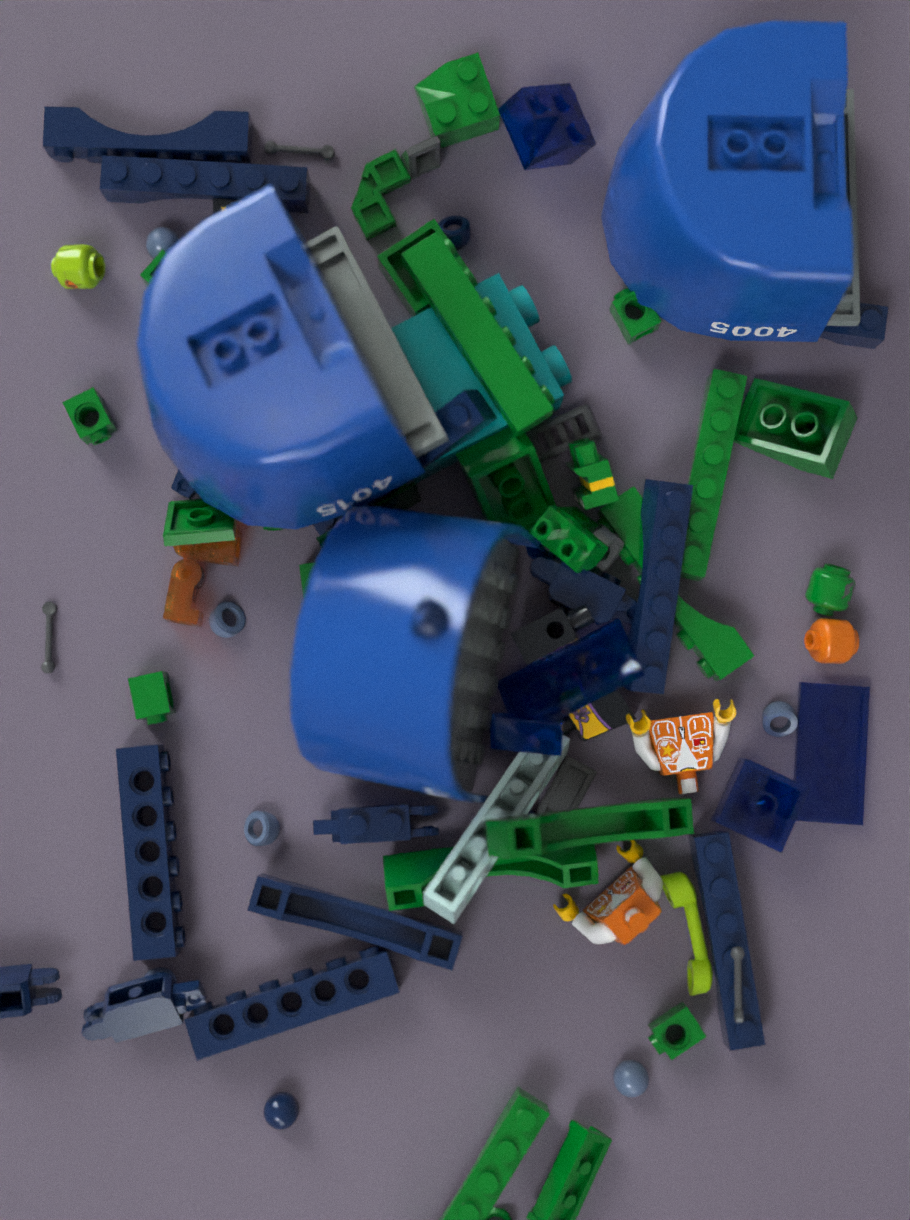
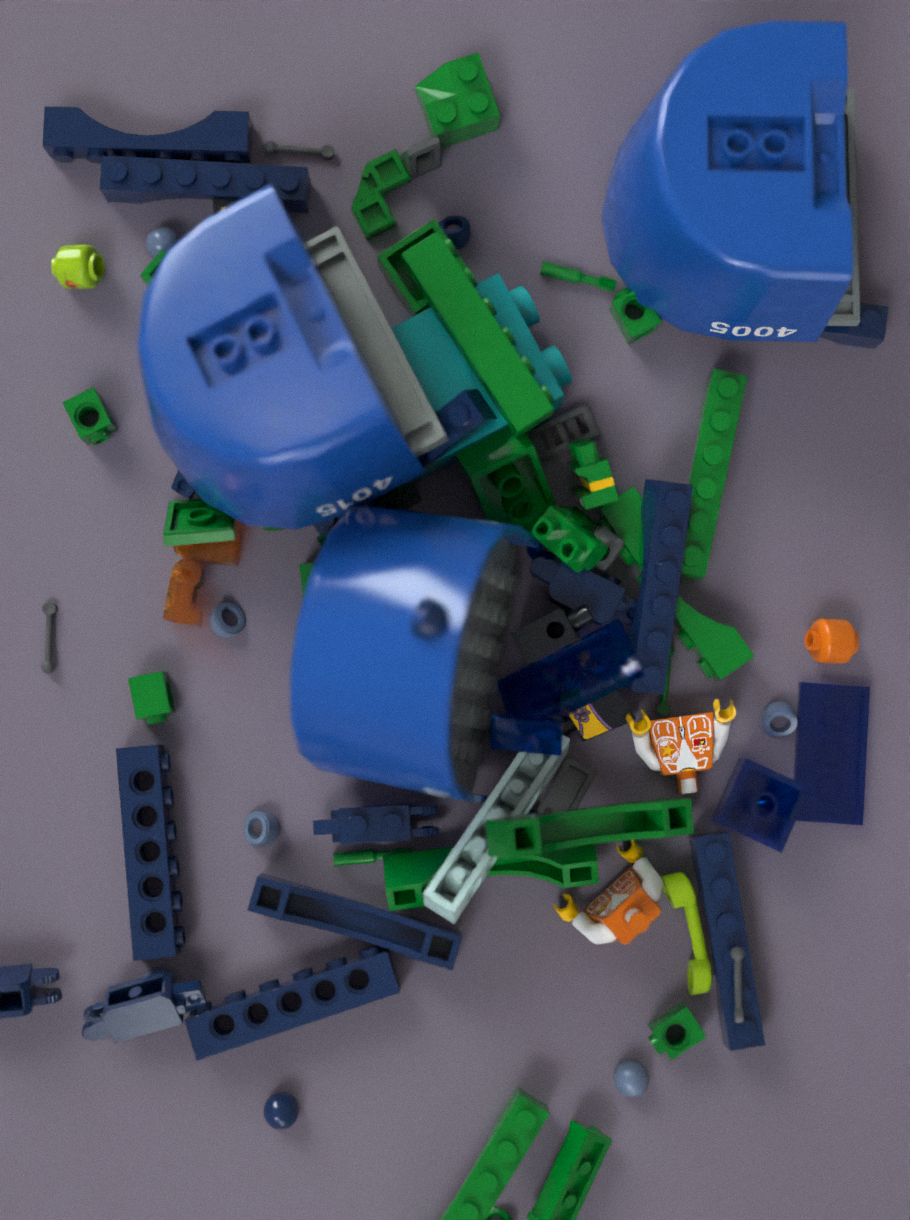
(364, 856): none -> green piece
(546, 126): clear blue slope -> none
(576, 276): none -> green piece
(663, 708): none -> green hinge
(795, 426): green slope -> none
(830, 589): green head -> none

